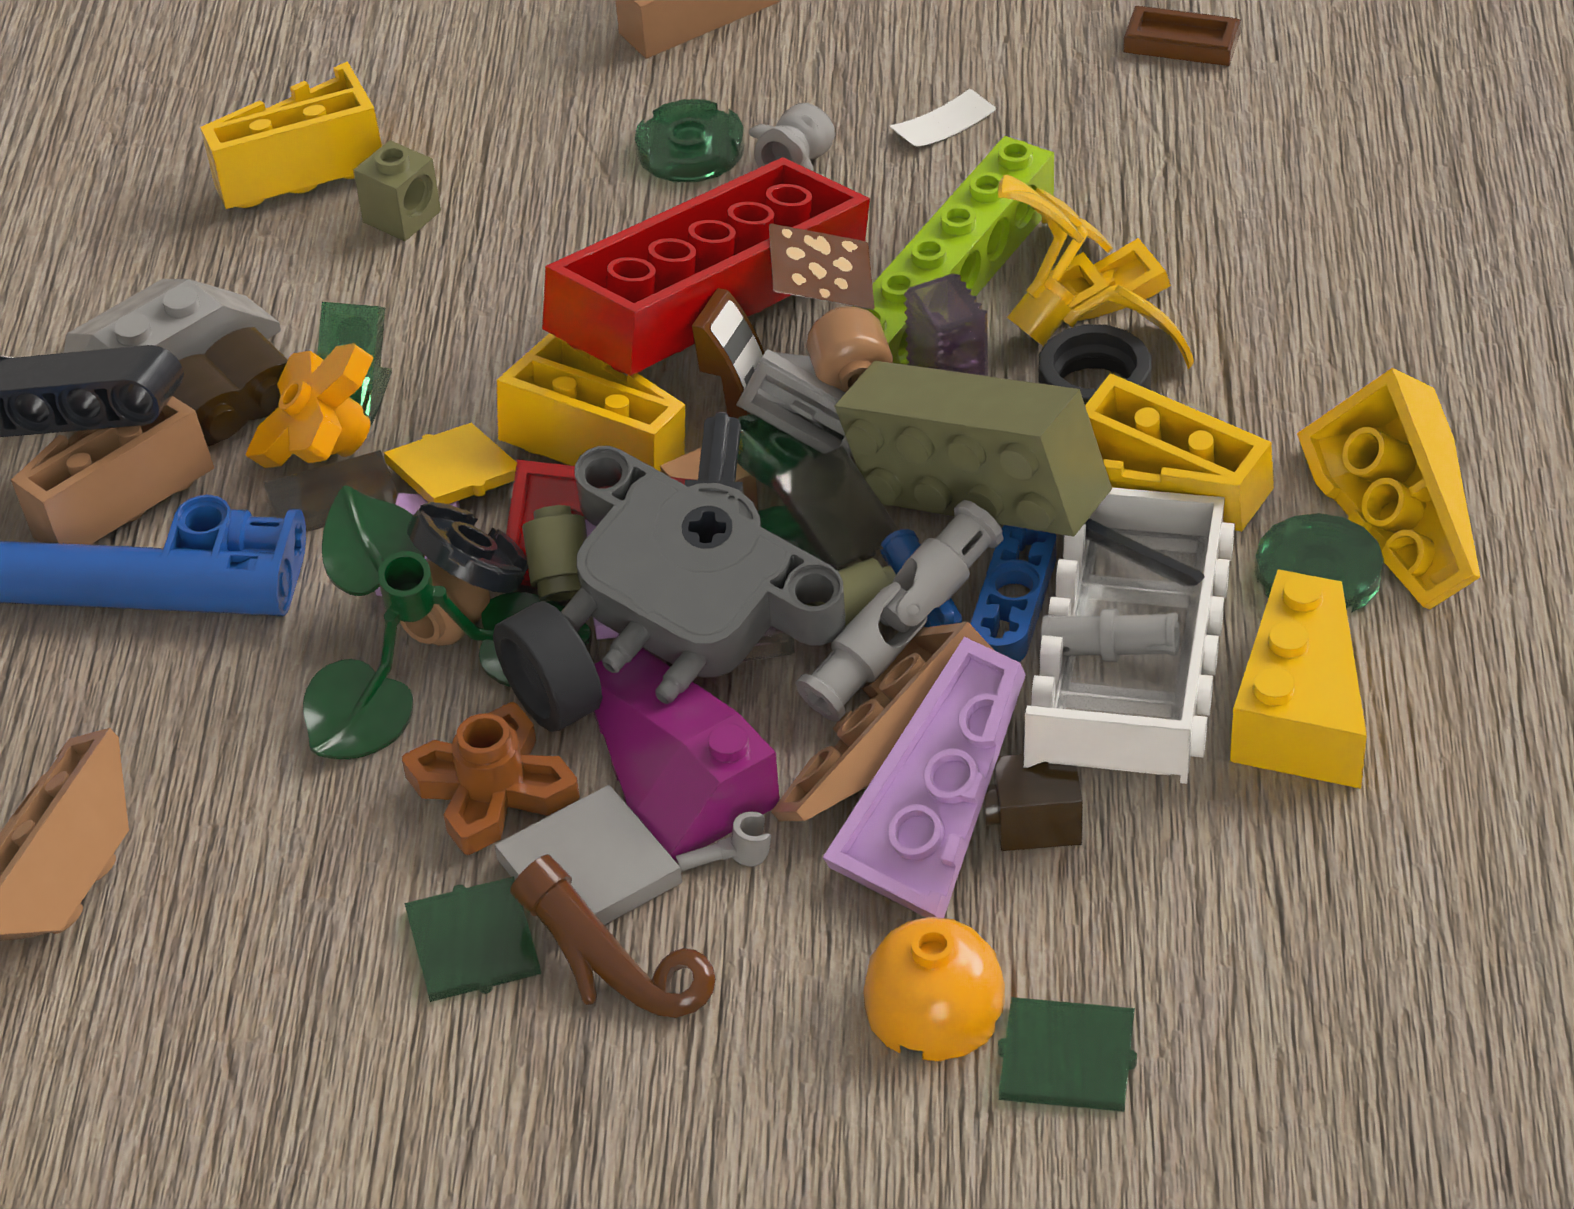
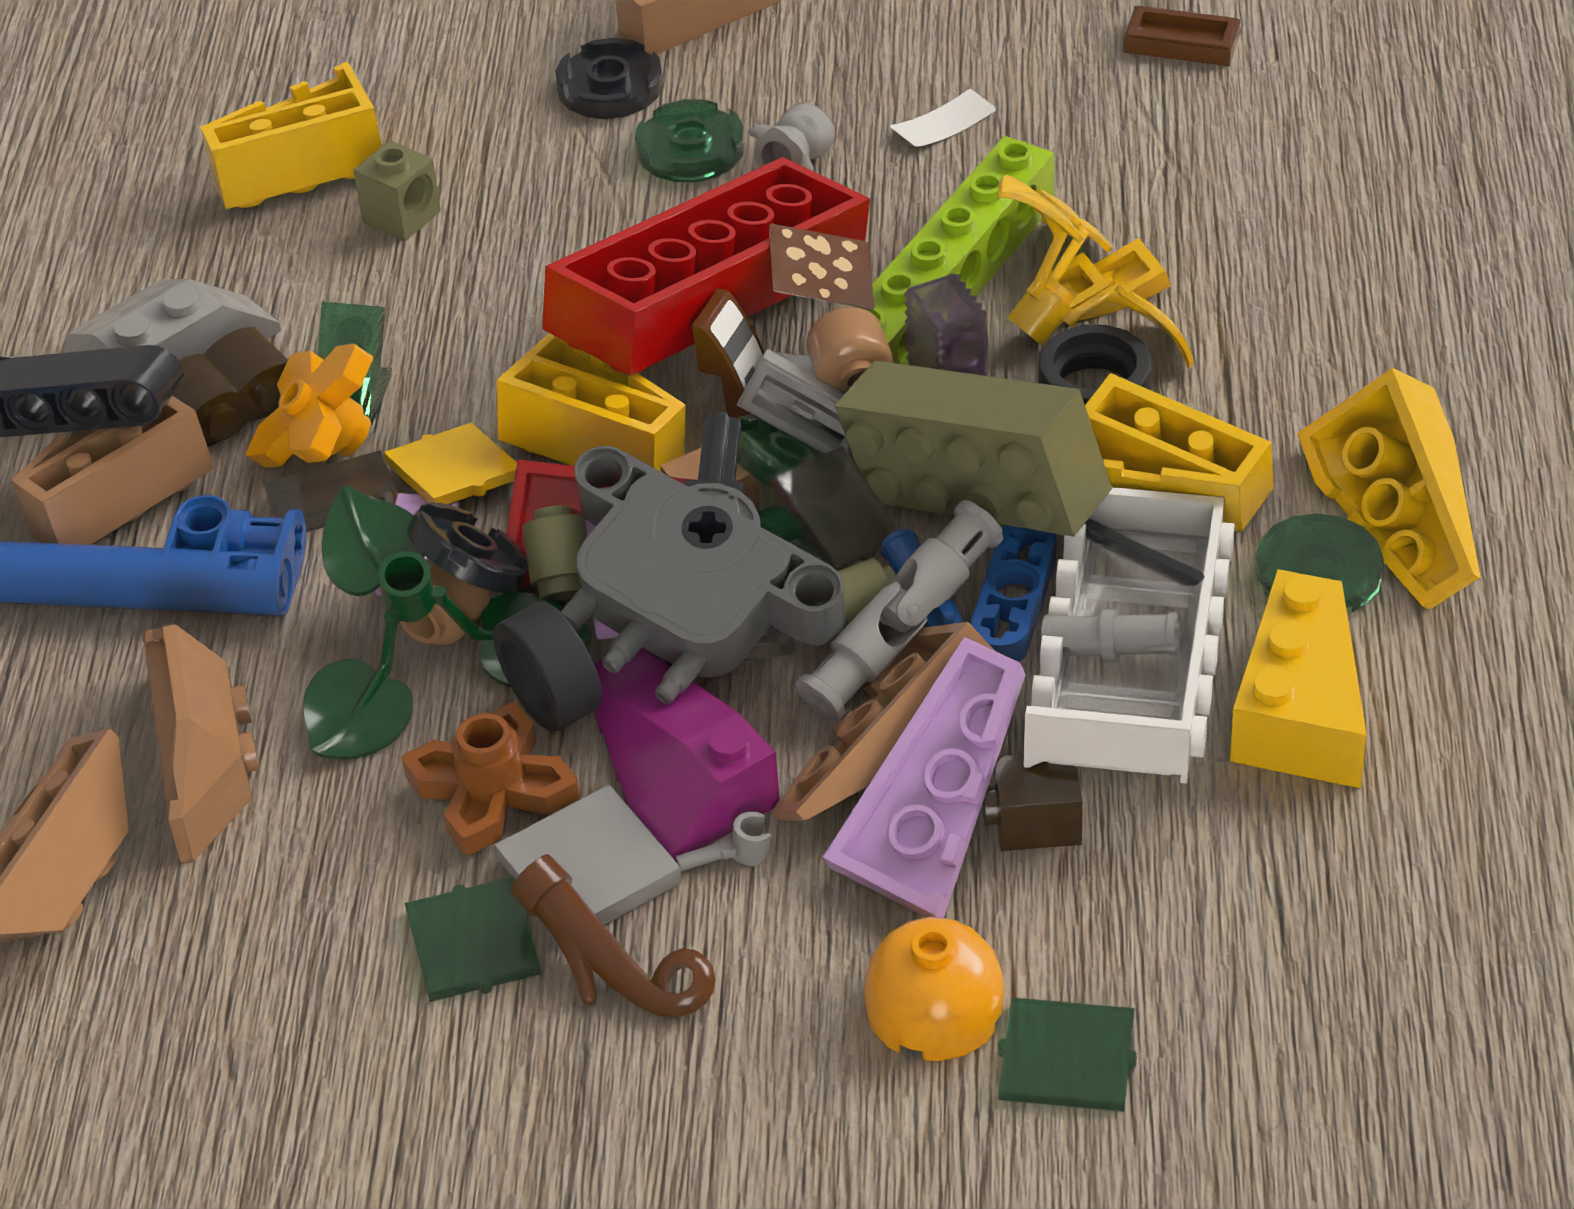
(198, 737): none -> medium nougat wedge
(609, 79): none -> black tile

